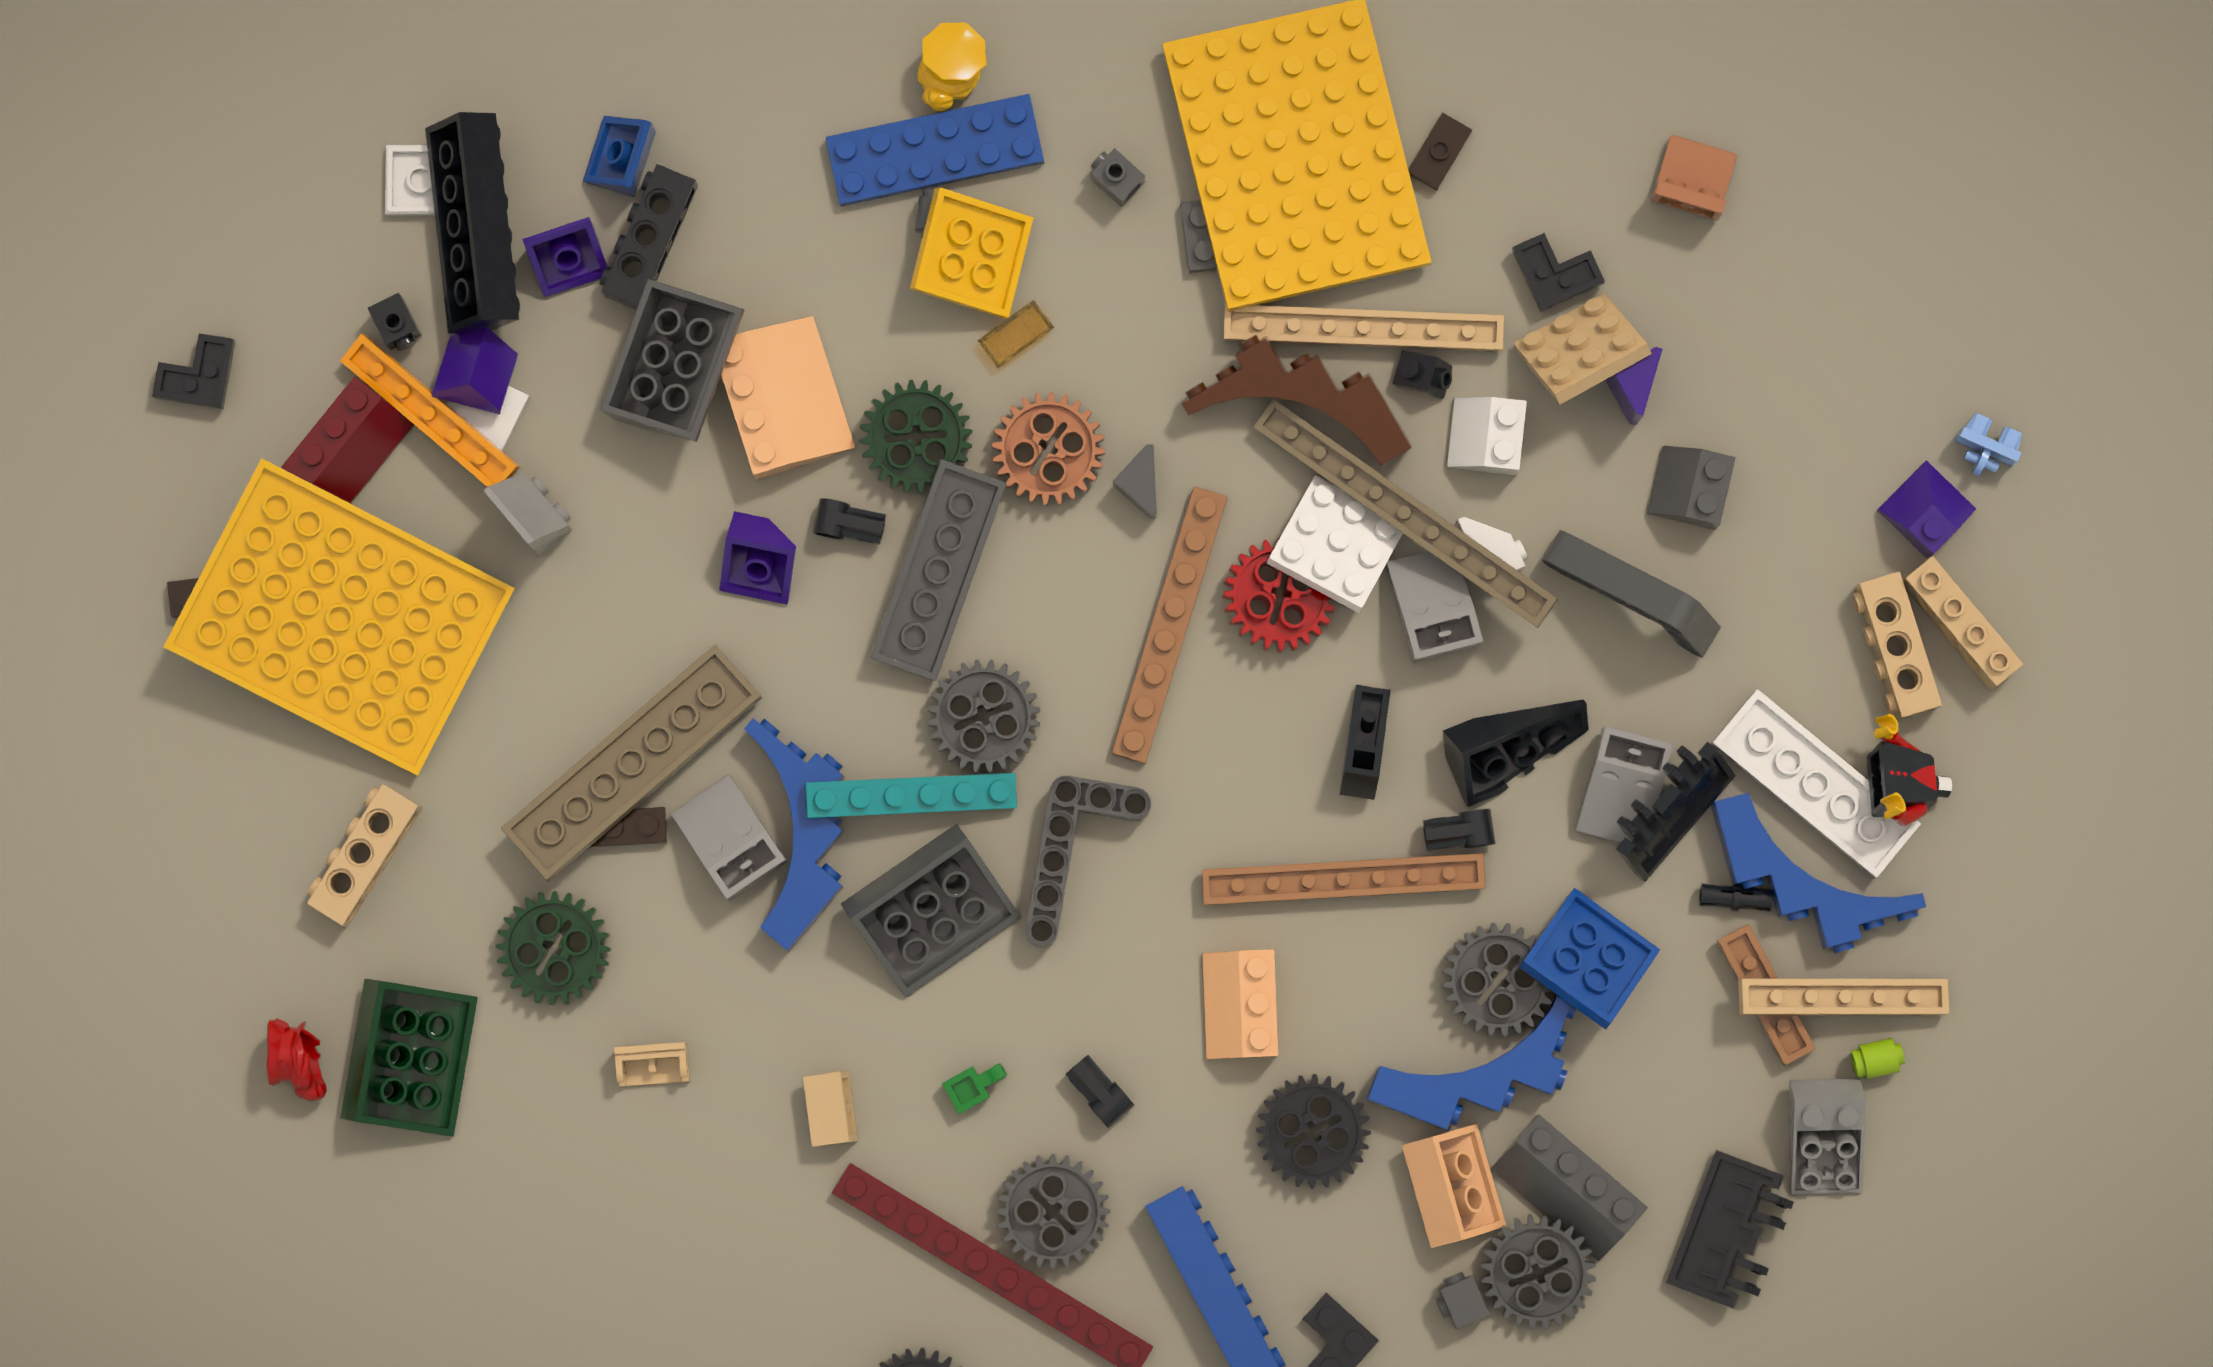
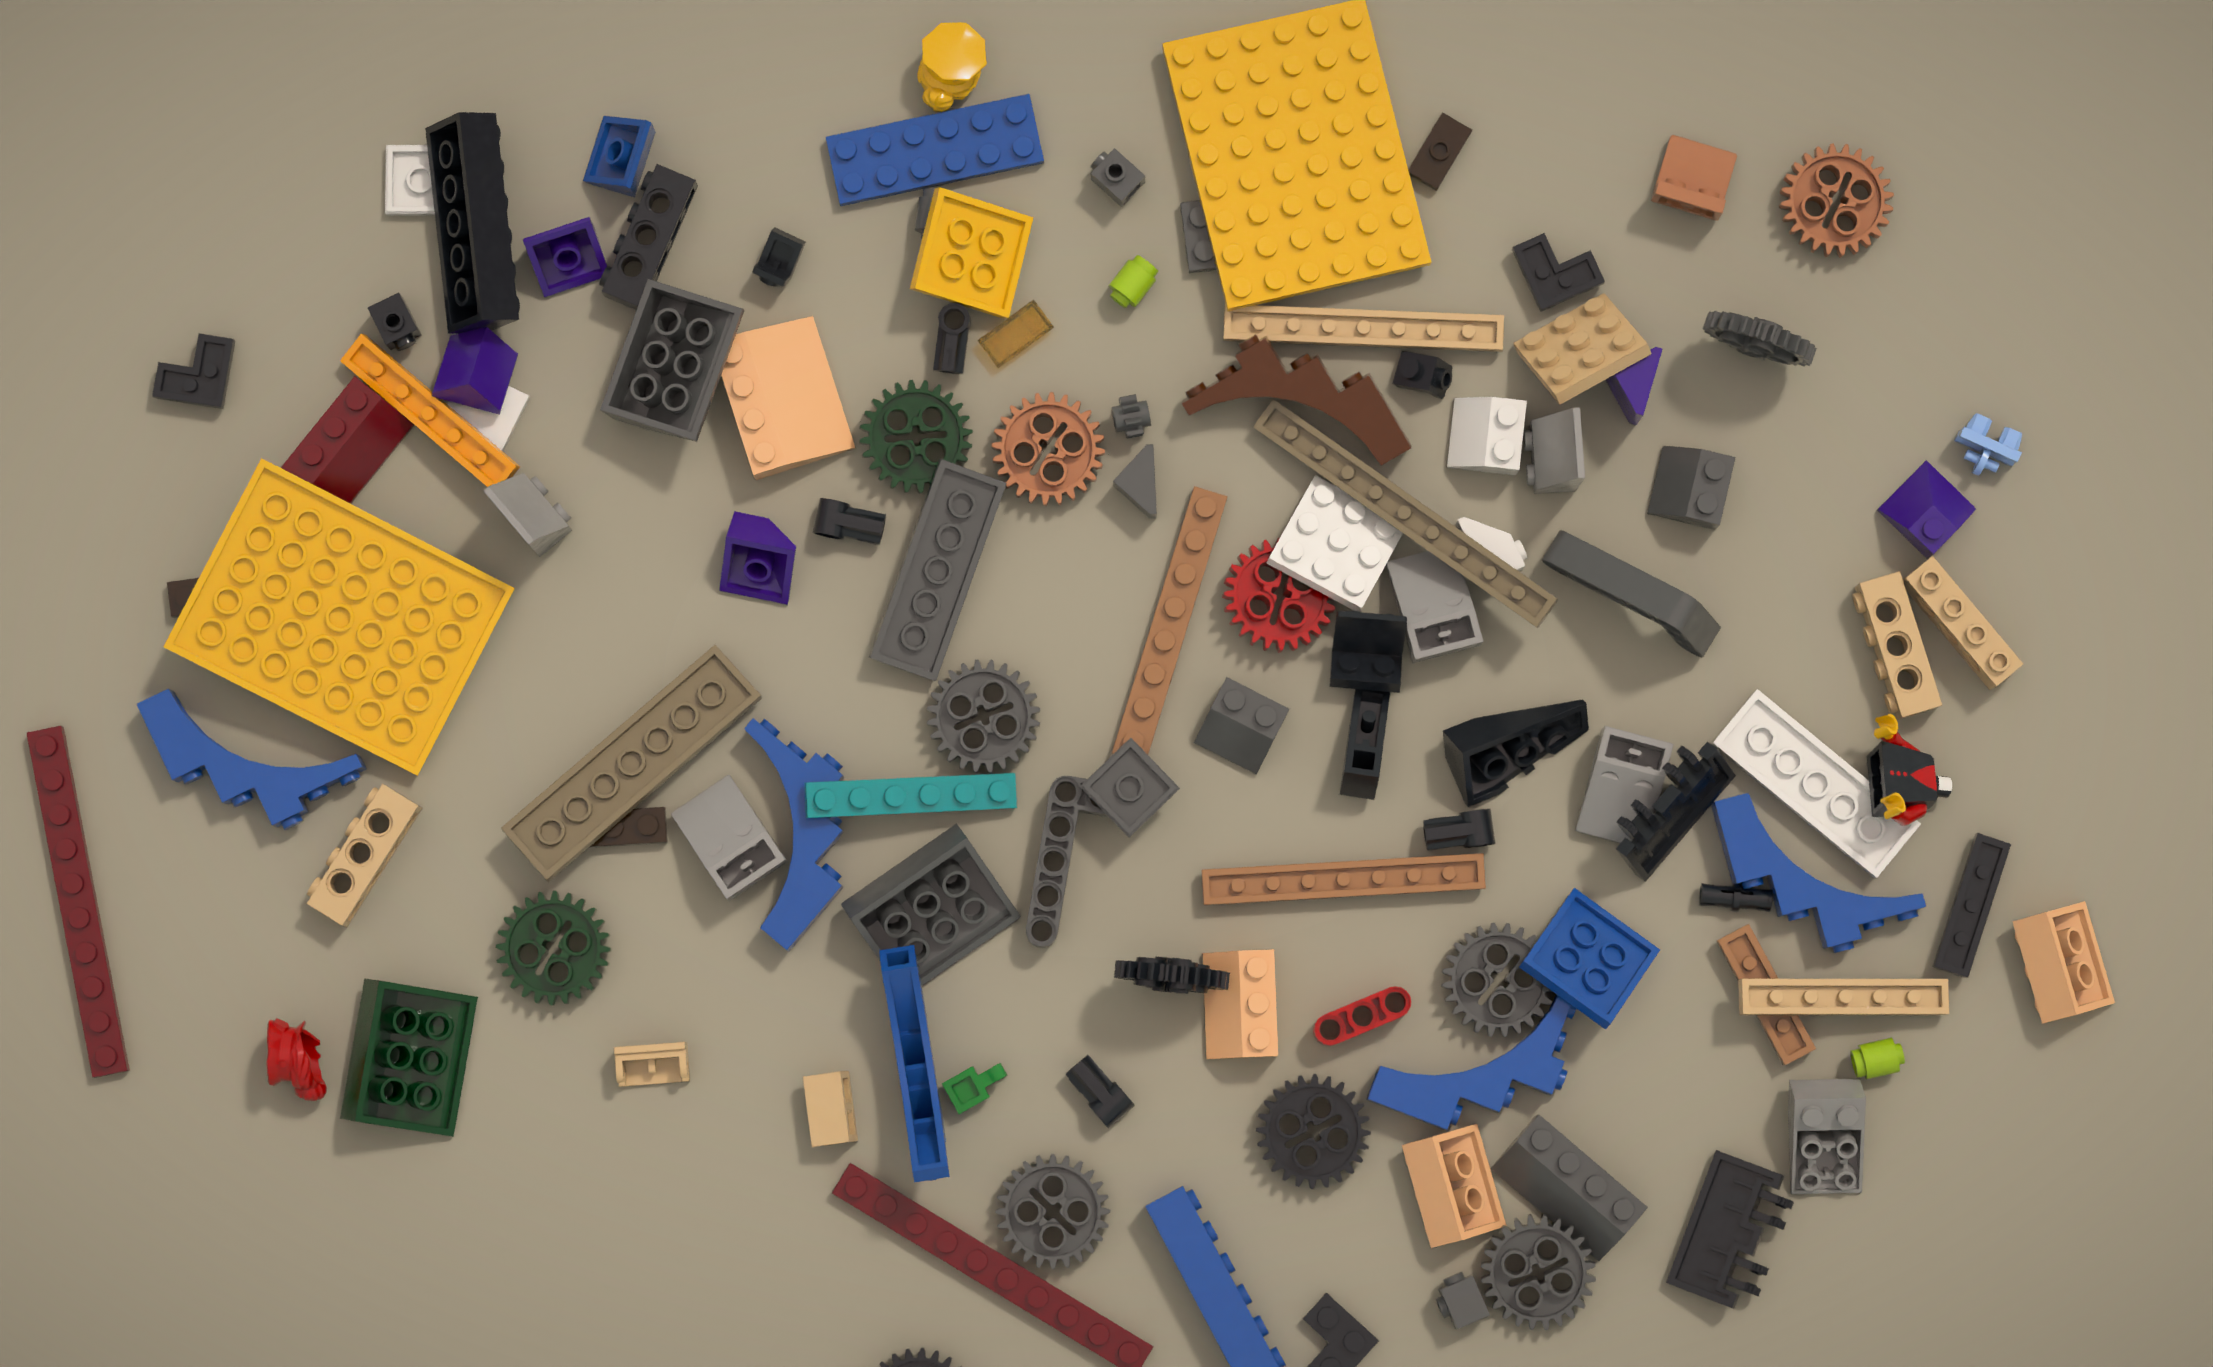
(78, 901): none -> dark red plate
(280, 789): none -> blue arch
(779, 258): none -> black bracket
(915, 1063): none -> blue arch
(951, 343): none -> black piece
(1129, 787): none -> dark grey tile
(1131, 416): none -> dark grey gear
(1133, 282): none -> lime brick
(1171, 975): none -> black gear
(1241, 725): none -> dark grey slope
(1367, 651): none -> black bracket
(1378, 1010): none -> red beam
(1555, 452): none -> light grey slope
(1759, 338): none -> dark grey gear
(1808, 187): none -> nougat gear
(1971, 905): none -> black plate
(2063, 962): none -> light nougat slope

